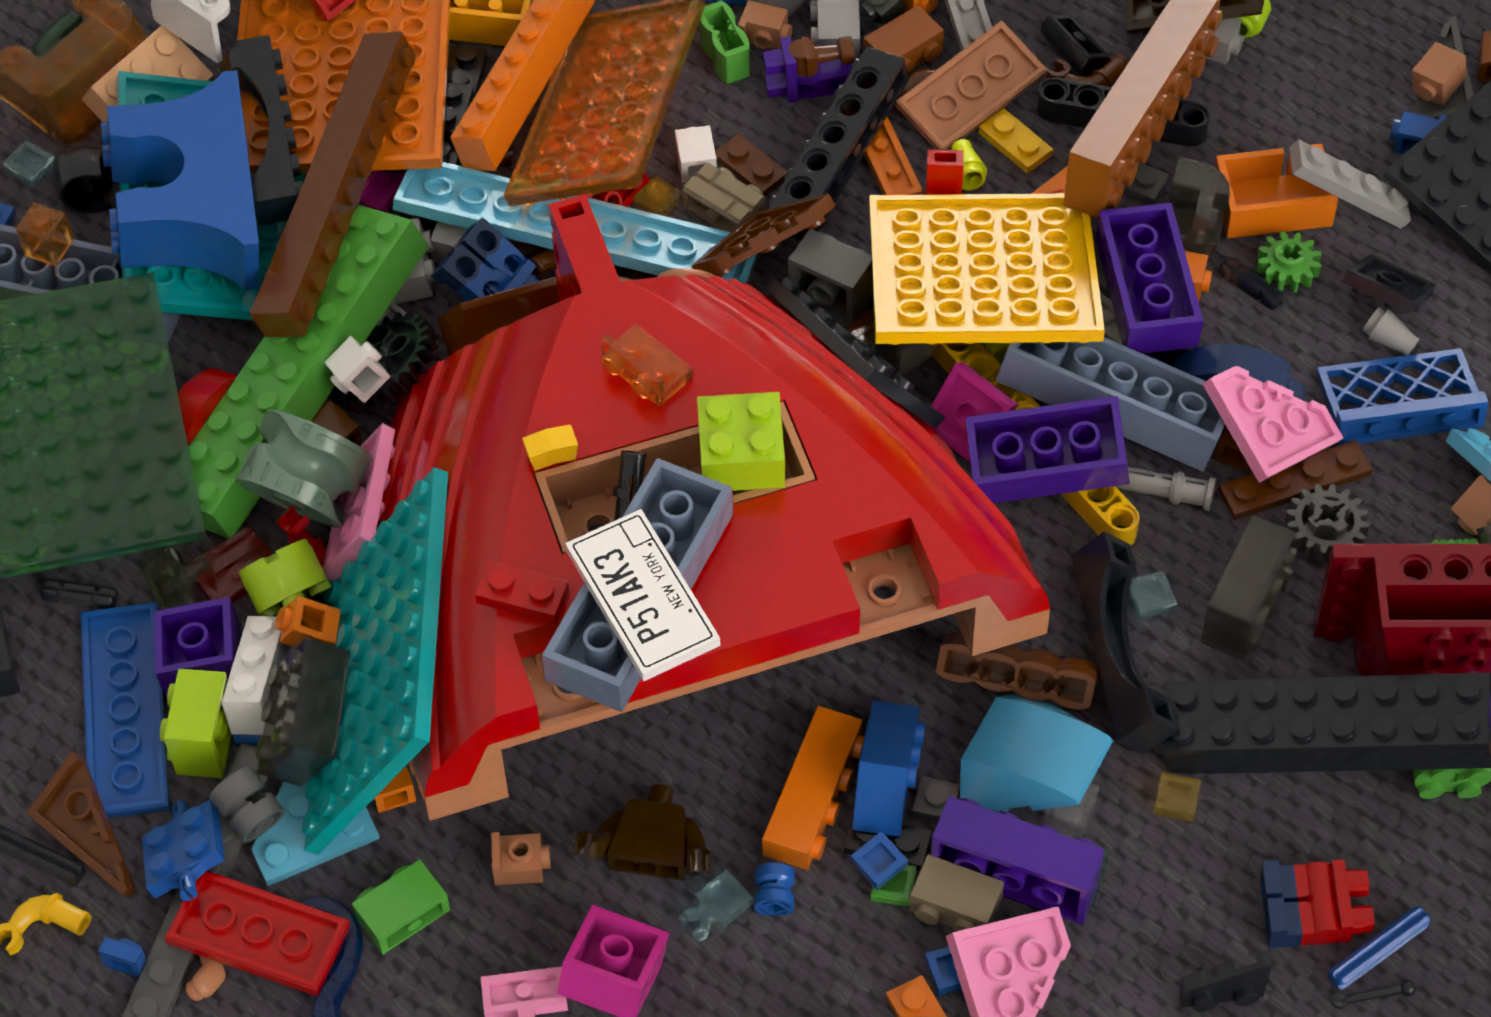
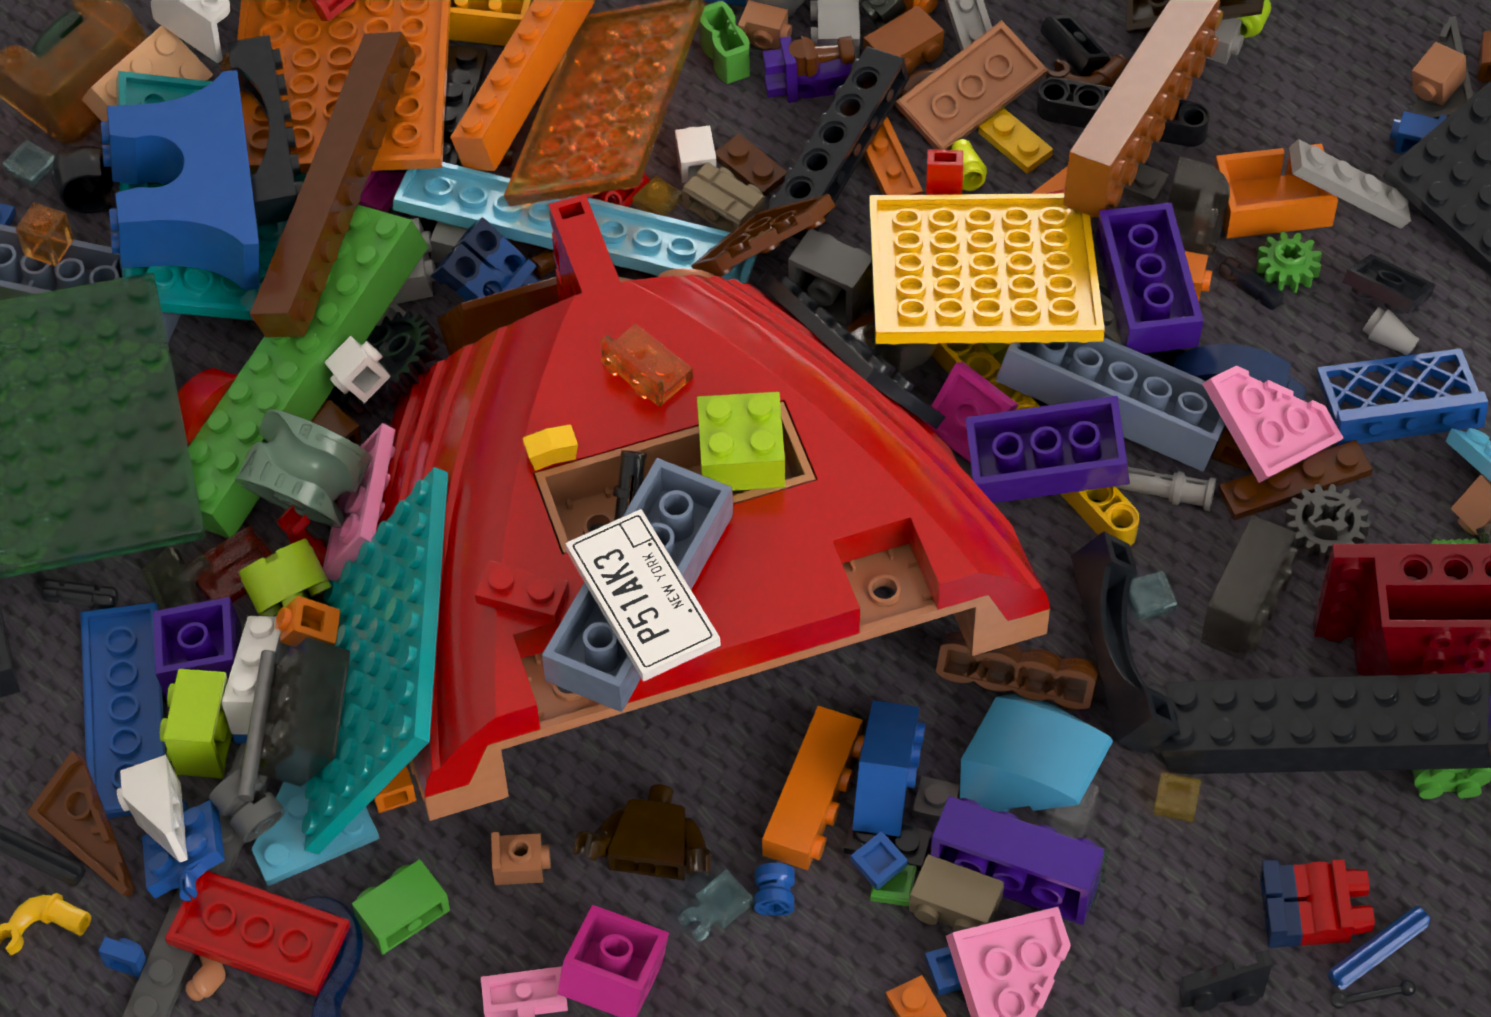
(155, 801): none -> white slope
(257, 726): none -> flat silver bar

